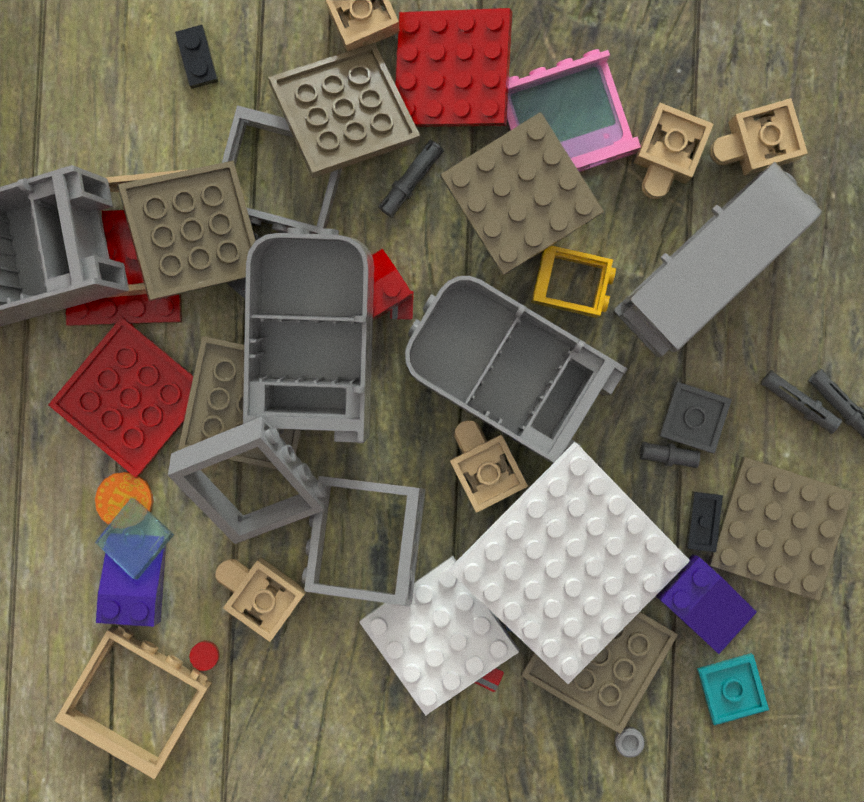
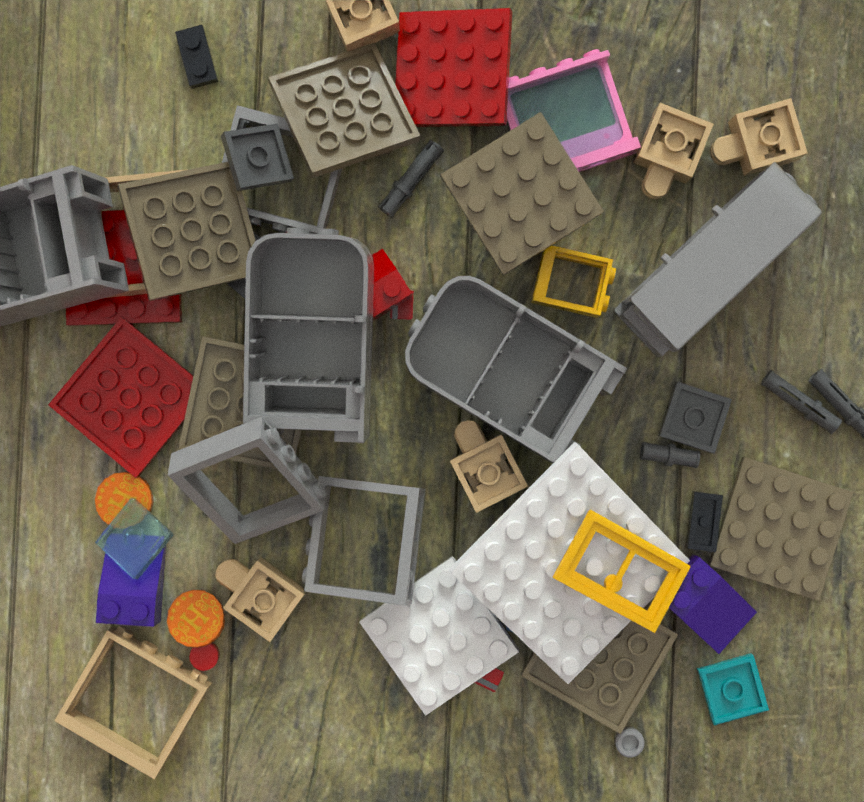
(196, 618): none -> orange tile
(257, 157): none -> dark grey plate
(613, 583): none -> yellow door

